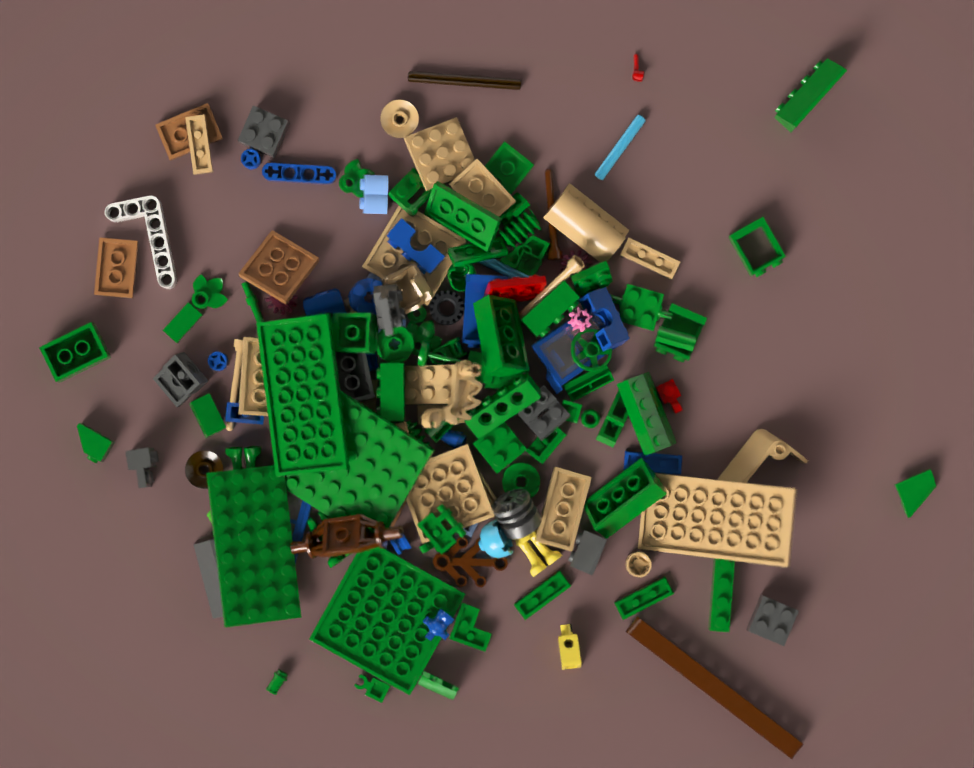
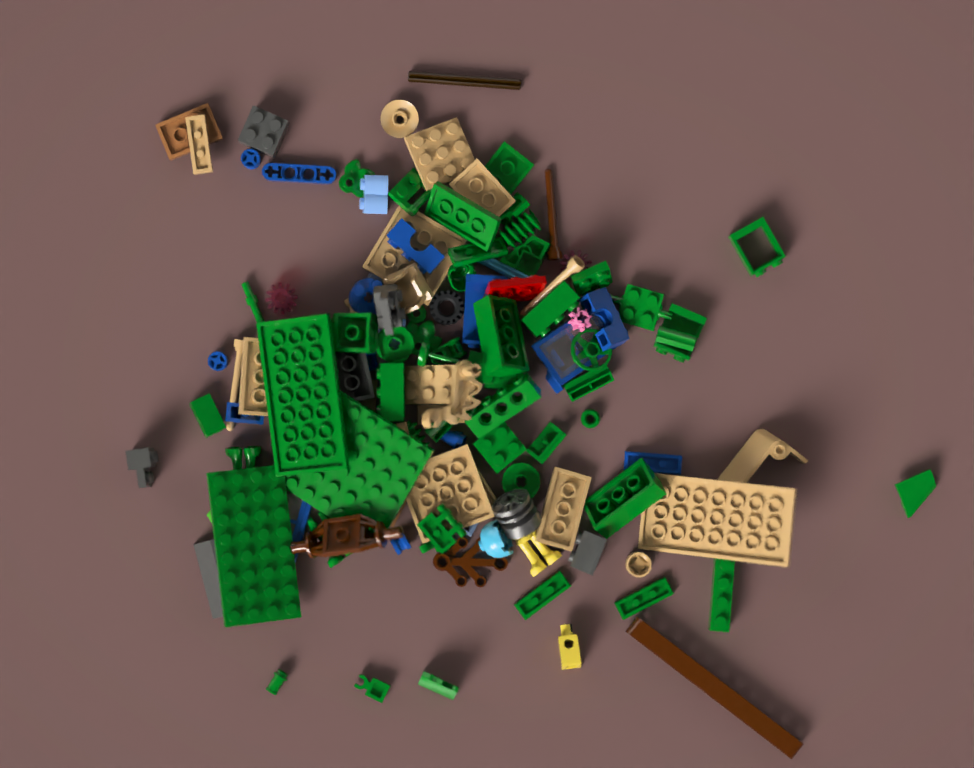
(75, 352): green brick -> none
(94, 443): green slope -> none
(116, 267): medium nougat plate -> none
(154, 234): white beam -> none
(180, 379): dark grey brick -> none
(182, 322): green tile -> none
(194, 467): dark brown dish -> none
(210, 290): green plate -> none
(279, 267): medium nougat plate -> none
(324, 302): blue piece -> none
(380, 615): green plate -> none
(438, 625): blue piece -> none
(464, 629): green plate -> none
(544, 414): dark grey brick -> none
(573, 409): green panel -> none
(586, 224): tan brick -> none
(613, 422): green slope -> none
(620, 147): medium azure axle -> none
(637, 74): red hand -> none
(646, 413): green slope -> none
(650, 258): tan plate -> none
(669, 393): red plate -> none
(772, 620): dark grey brick -> none
(811, 92): green slope -> none

